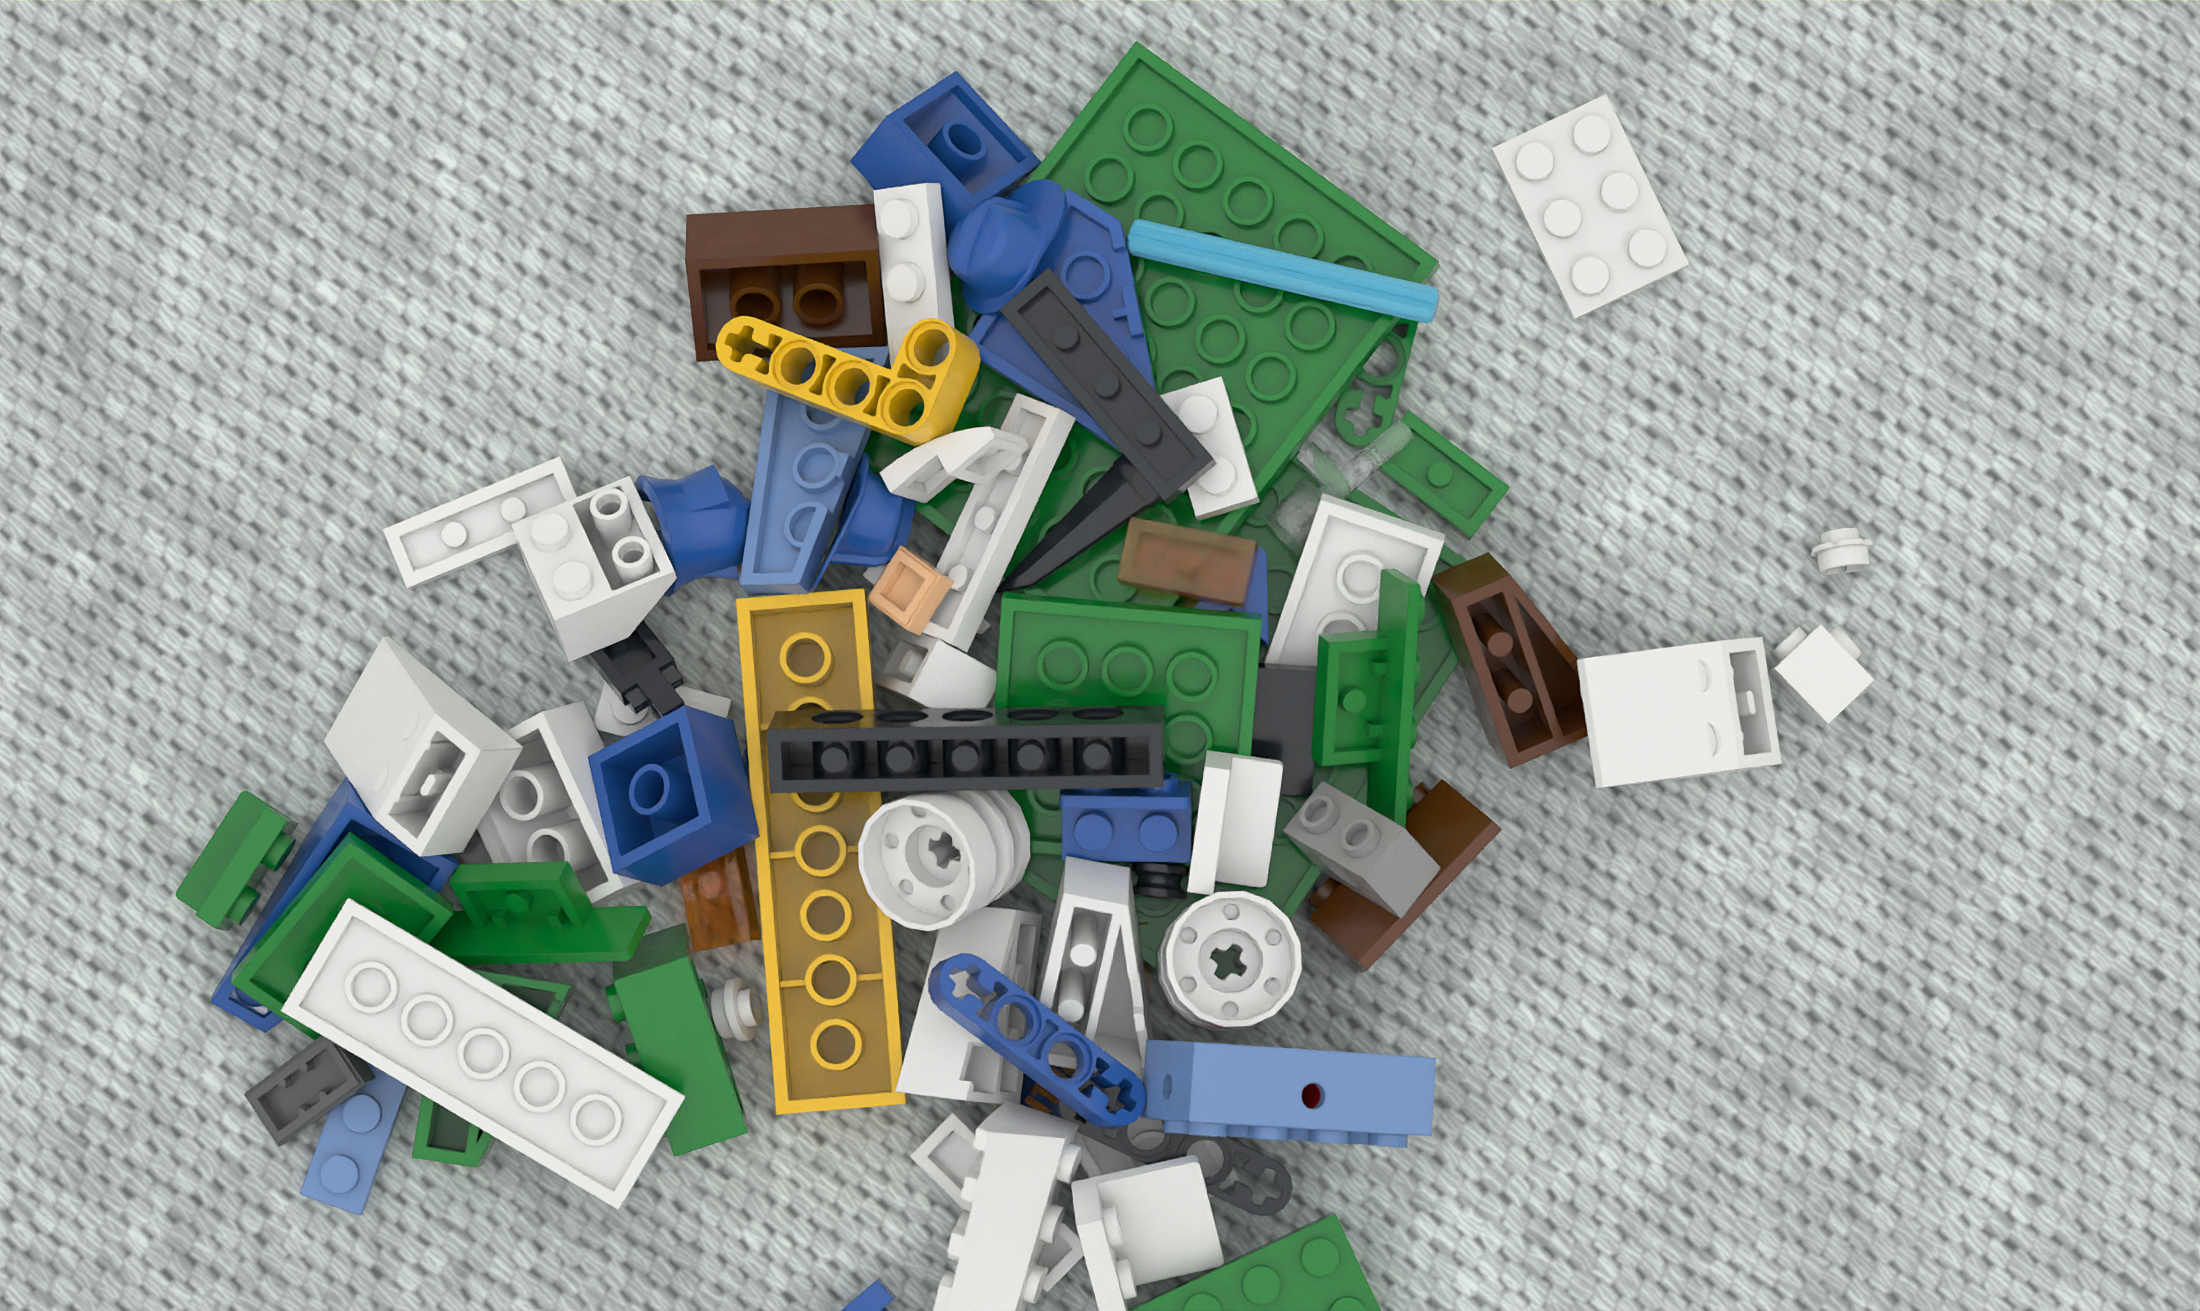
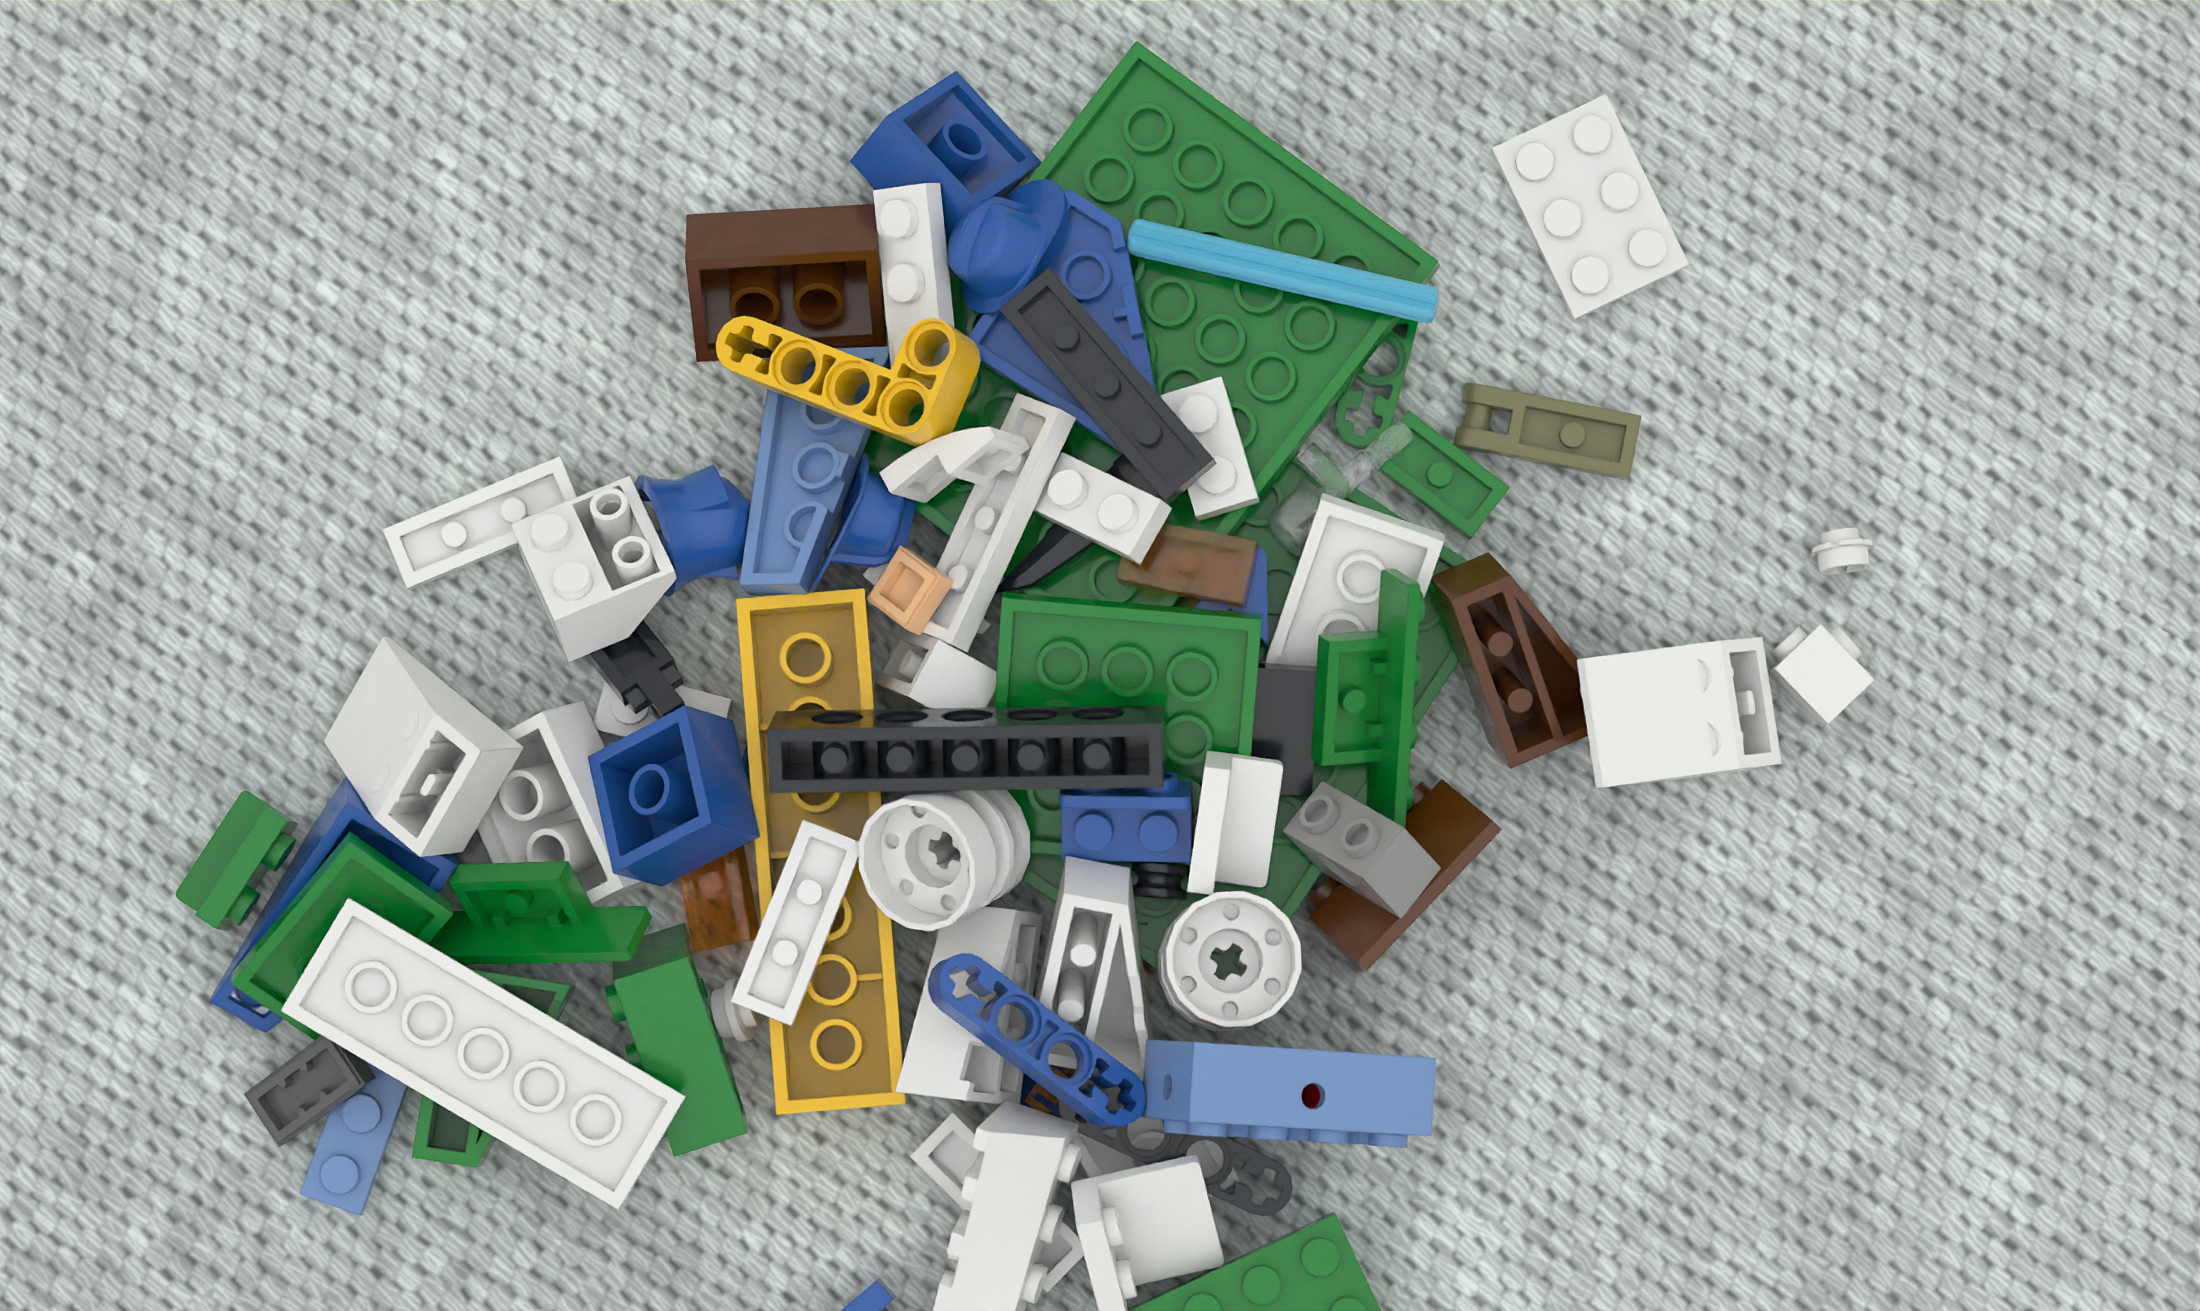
(797, 923): none -> white plate
(1101, 508): none -> white plate
(1550, 431): none -> olive plate

